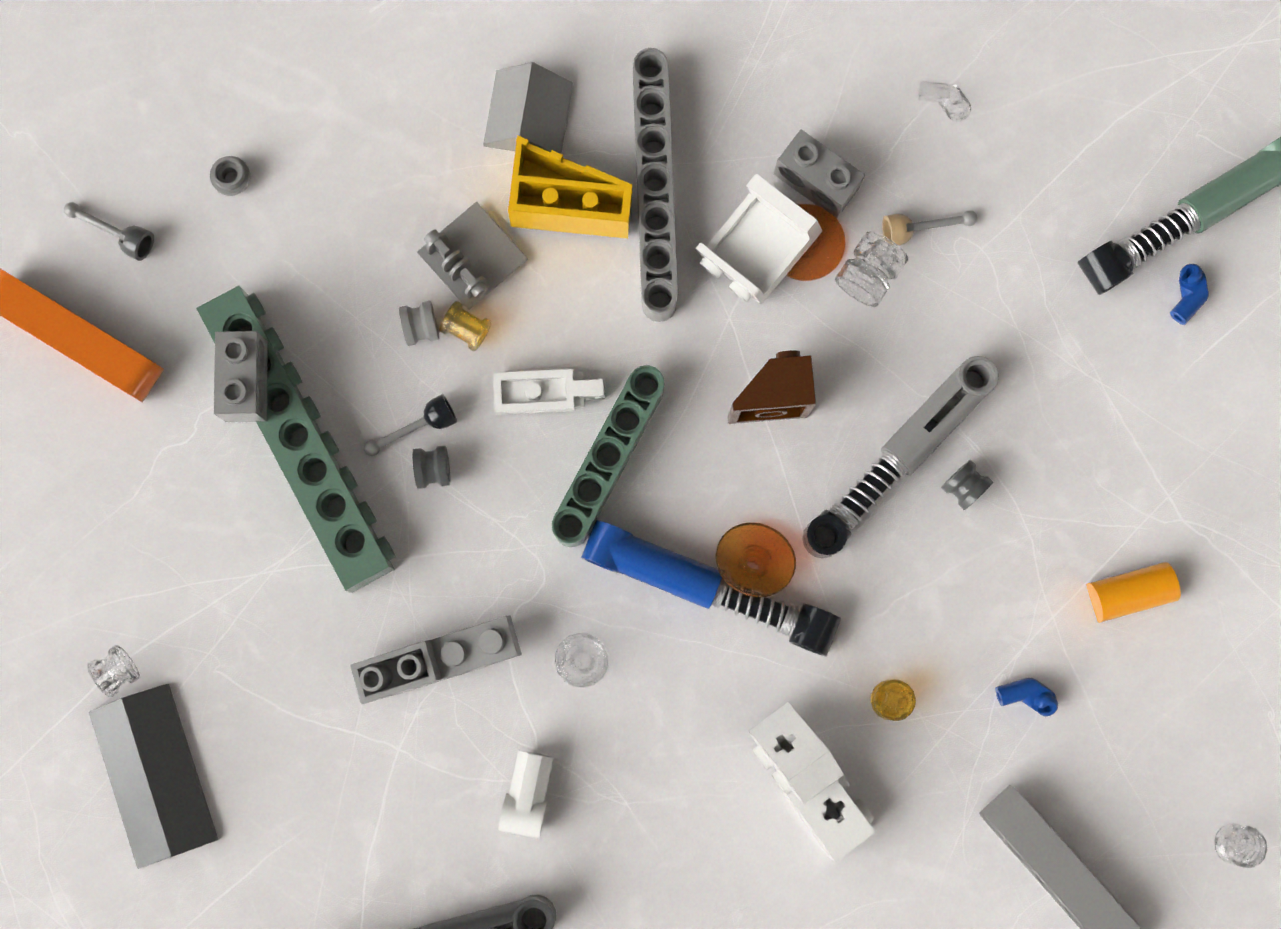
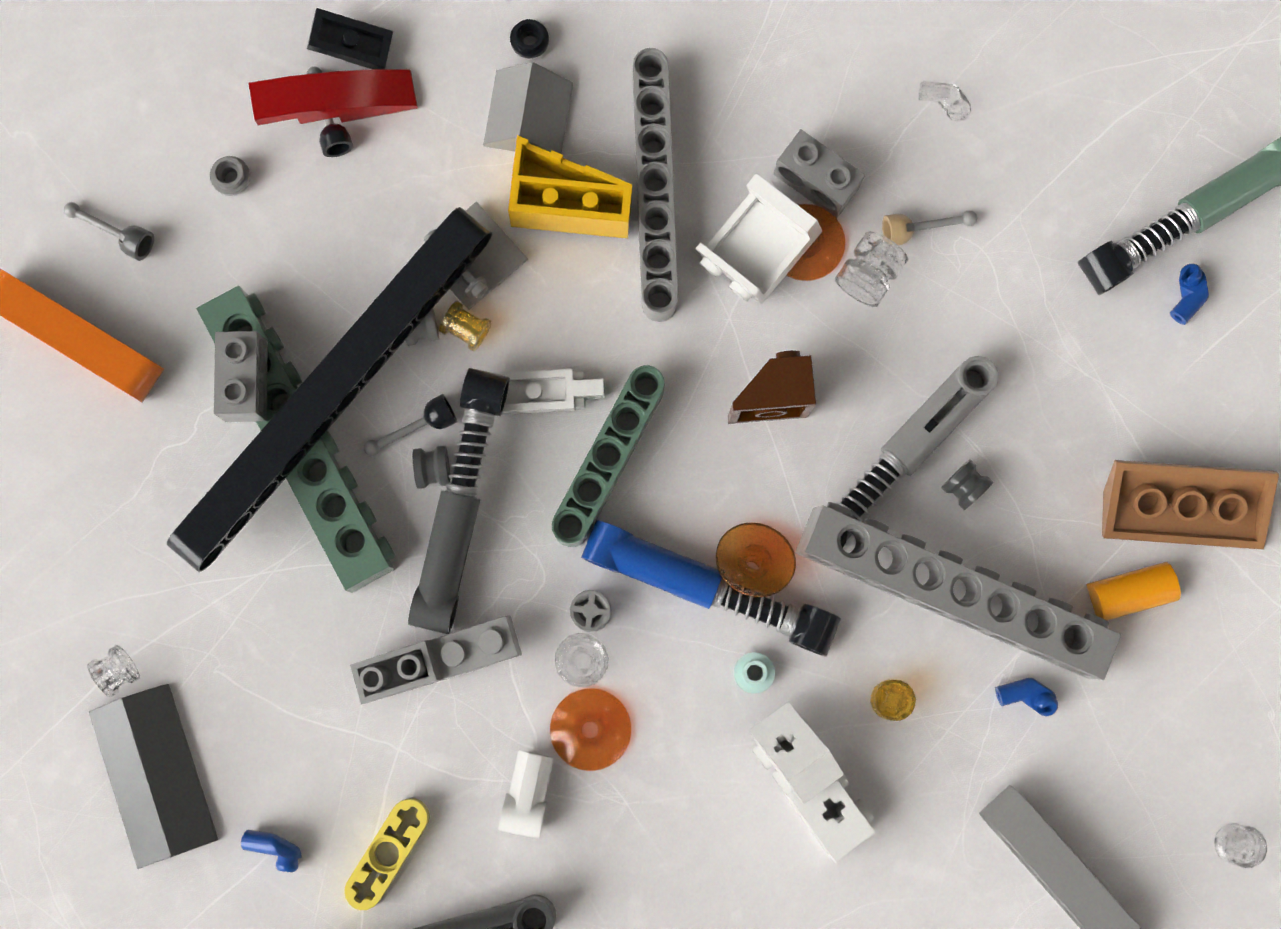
(272, 844): none -> blue arm
(329, 390): none -> black beam
(332, 95): none -> red slope
(334, 137): none -> black hinge
(349, 39): none -> black hinge
(361, 874): none -> light yellow beam
(437, 594): none -> piece
(529, 28): none -> black plate
(588, 606): none -> light grey wheel
(612, 724): none -> clear orange dish
(743, 680): none -> light aqua plate
(1093, 641): none -> light grey brick
(1188, 504): none -> medium nougat slope

